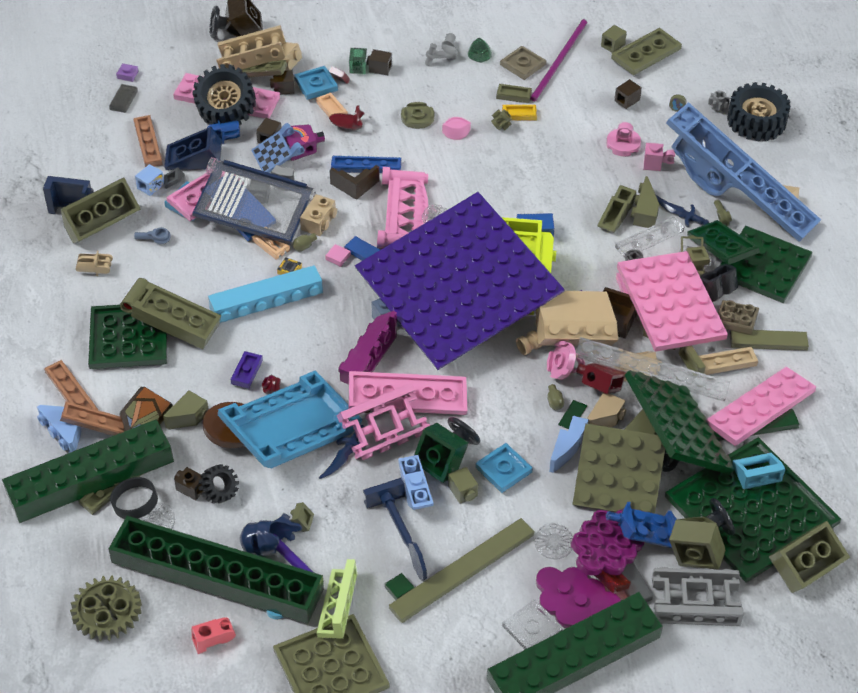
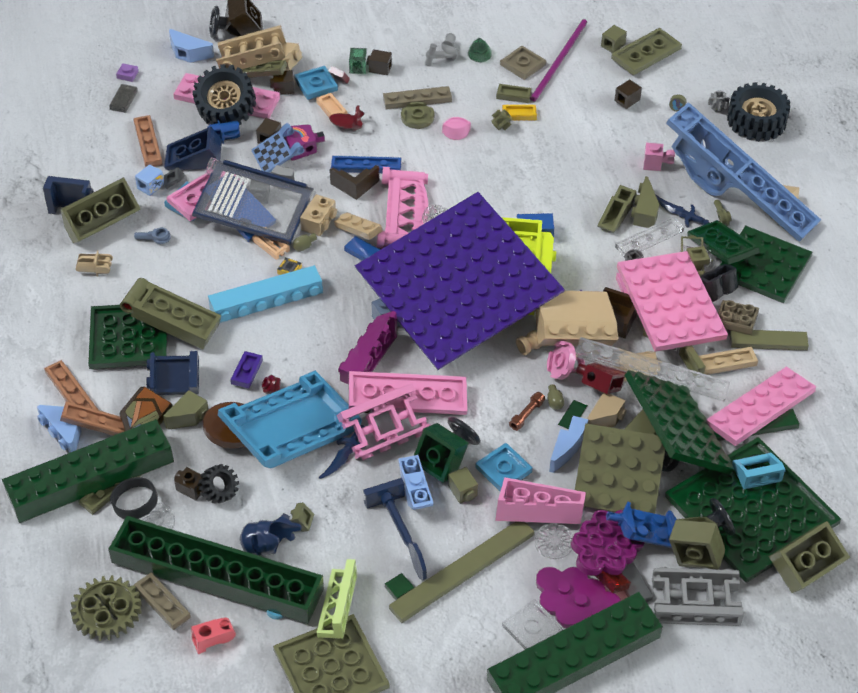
(162, 601): none -> dark tan plate
(173, 374): none -> dark blue panel
(189, 47): none -> light blue slope
(290, 556): dark purple piece -> none
(338, 255): bright pink tile -> none
(358, 226): none -> tan plate
(427, 95): none -> dark tan plate
(517, 421): none -> copper bar
(539, 503): none -> bright pink wedge
(623, 140): bright pink tile -> none

